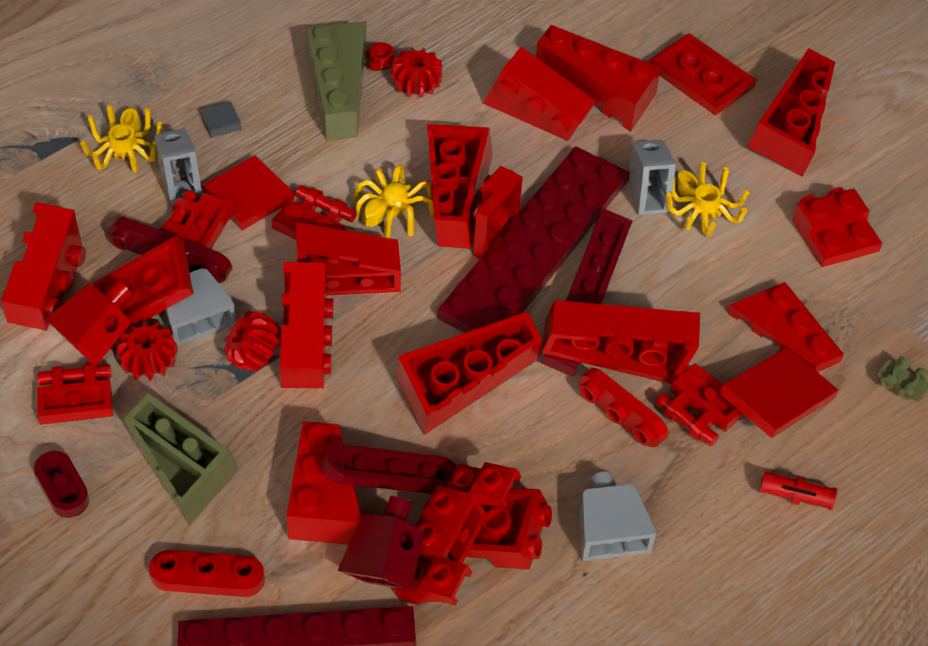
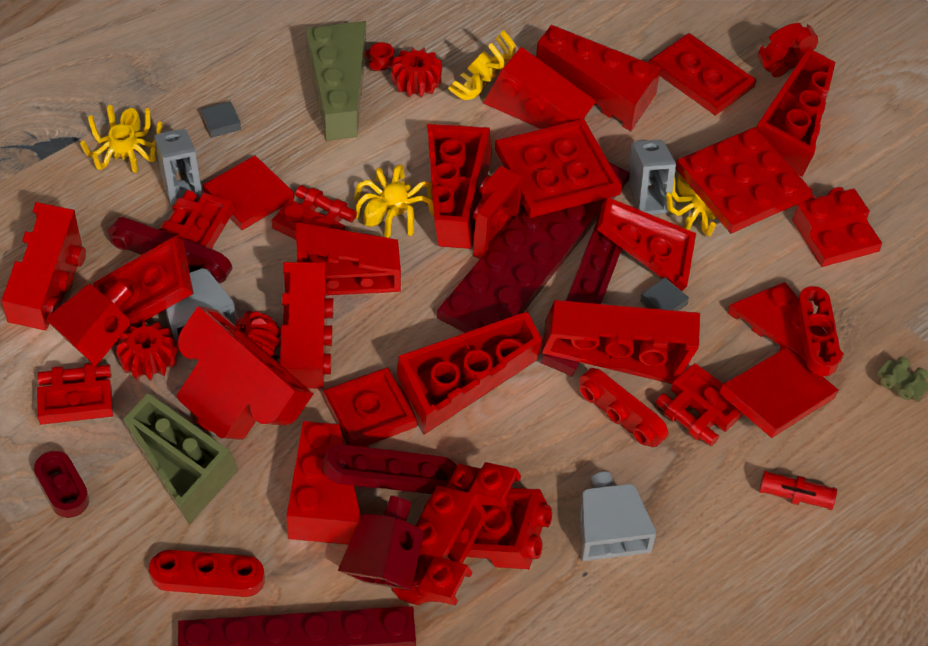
(235, 379): none -> red brick
(369, 408): none -> red tile
(484, 68): none -> yellow animal
(559, 167): none -> red plate
(651, 240): none -> red wing
(664, 296): none -> dark grey tile
(743, 179): none -> red plate
(787, 48): none -> red plate
(813, 343): none -> red beam

